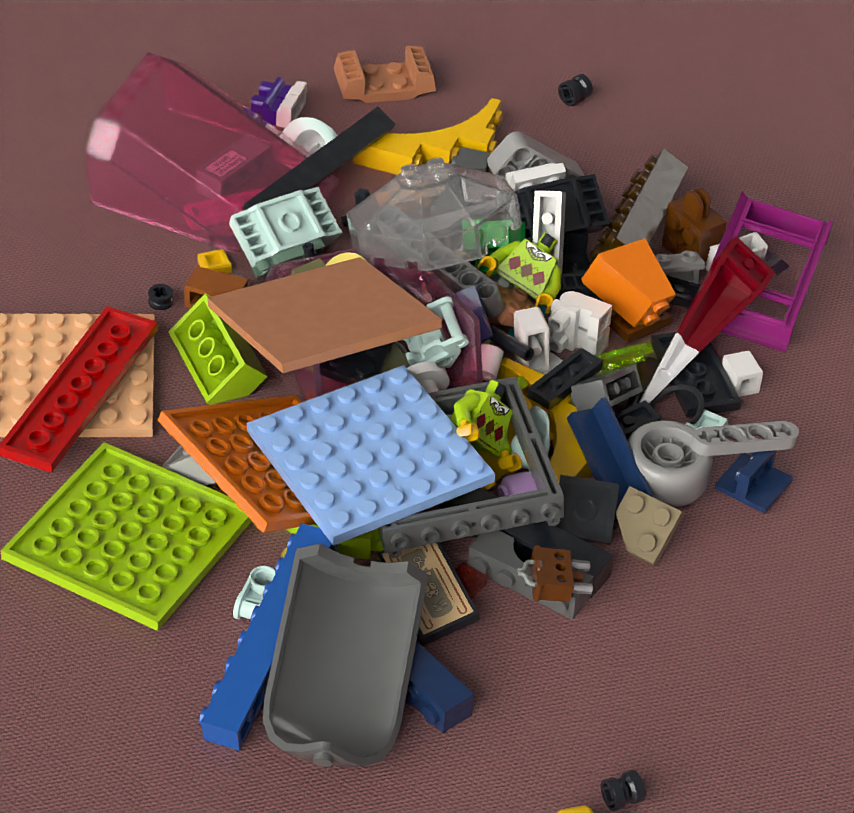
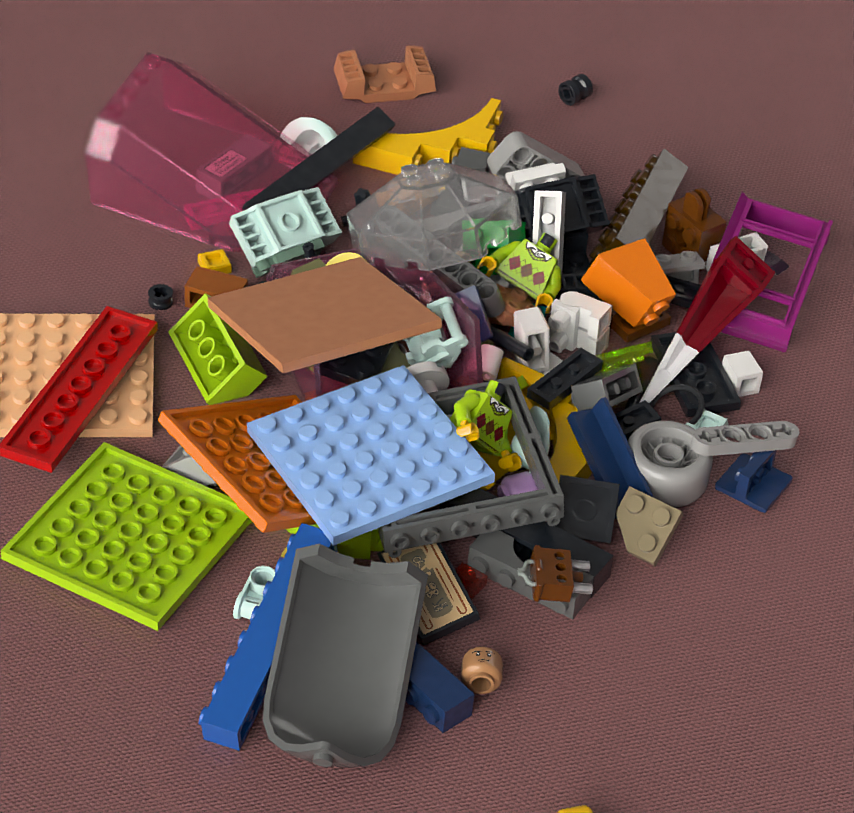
(279, 101): hips -> none
(482, 670): none -> medium nougat head
(623, 790): black wheel -> none

